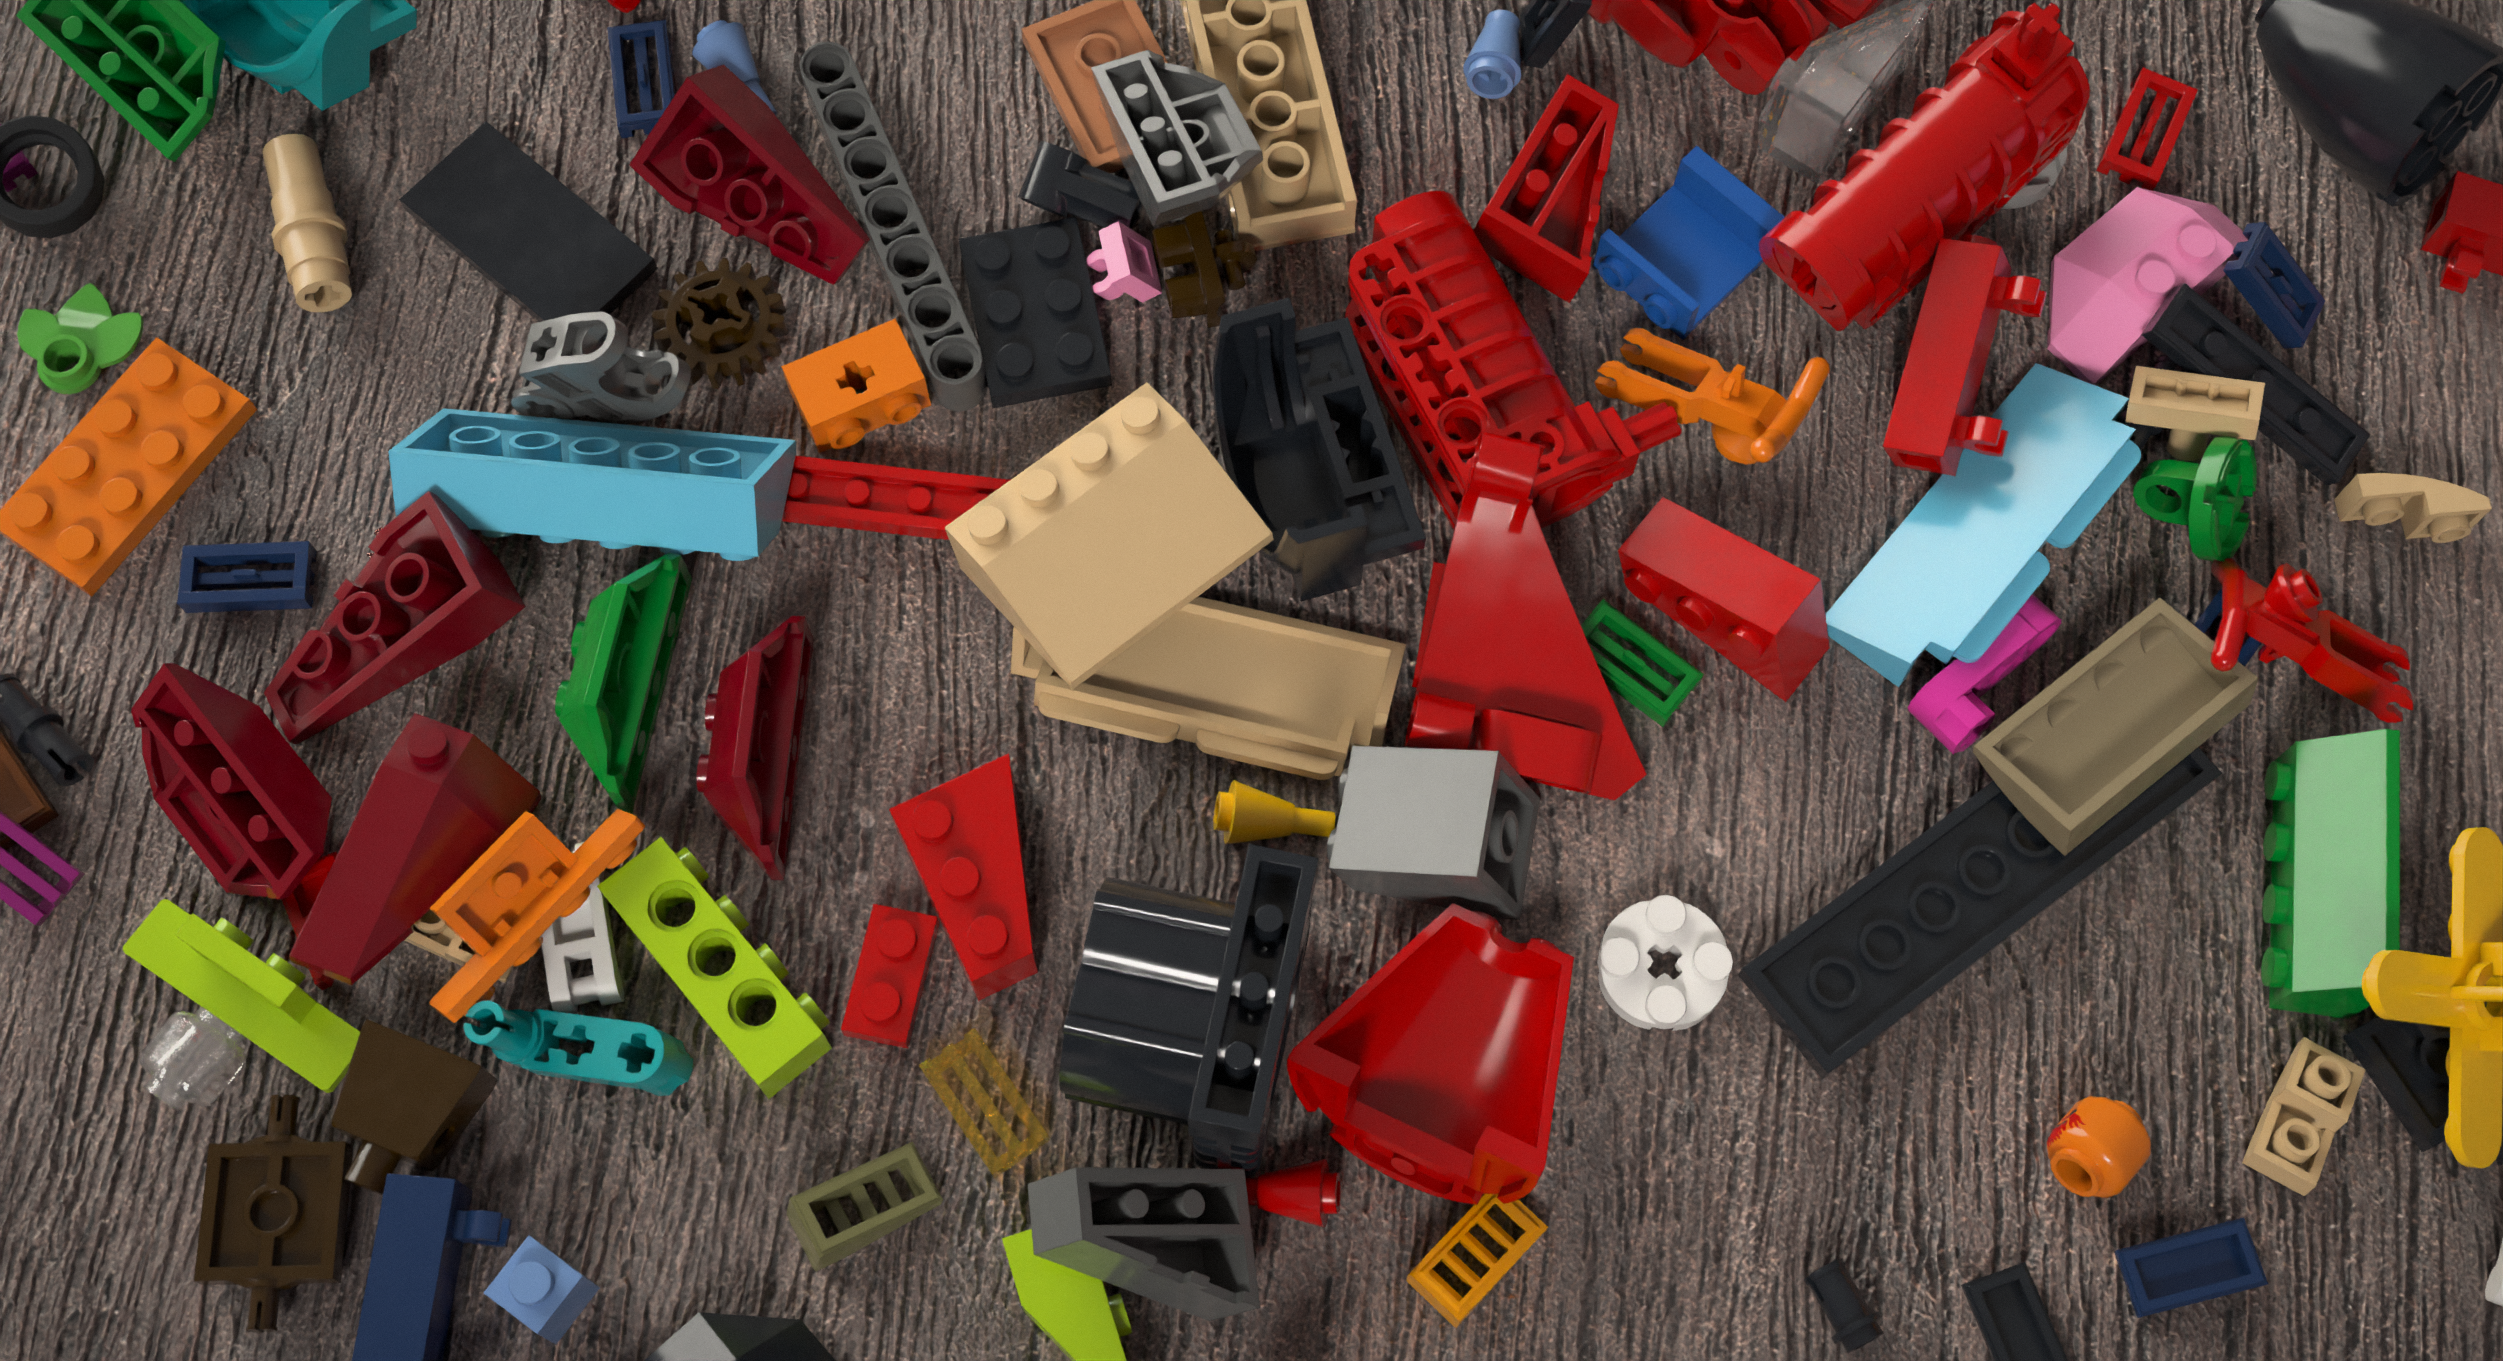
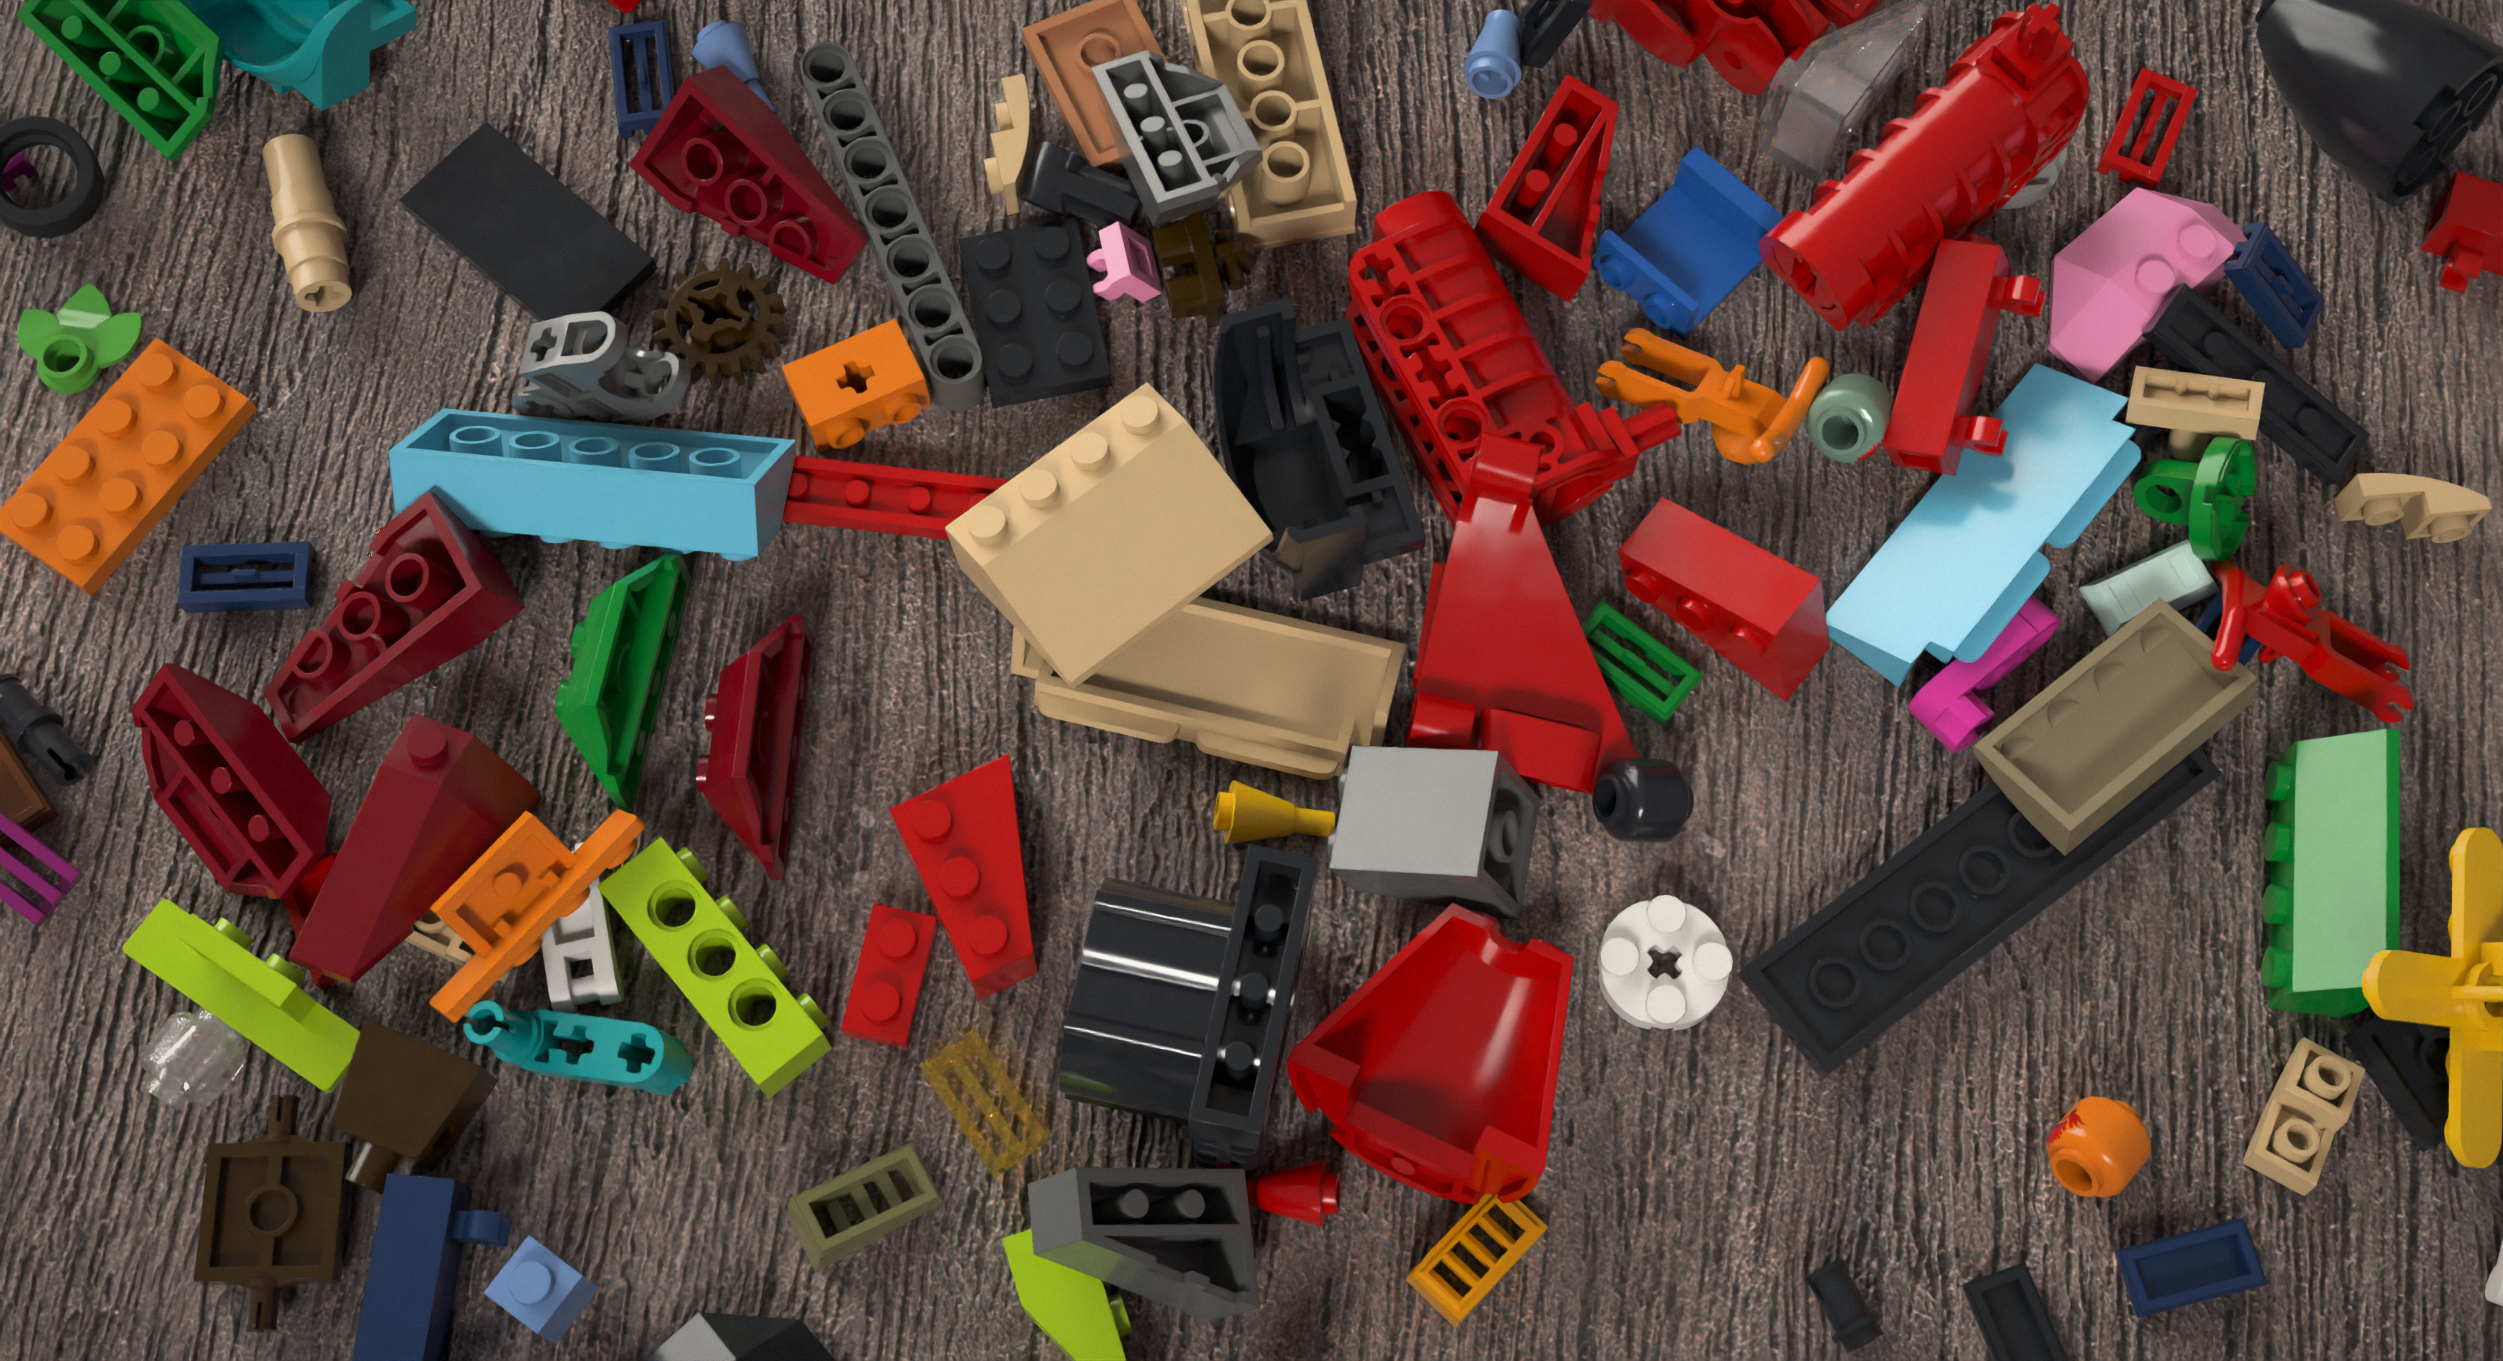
(1012, 143): none -> tan slope
(1642, 800): none -> black head
(1850, 417): none -> sand green head
(2168, 574): none -> light aqua tile

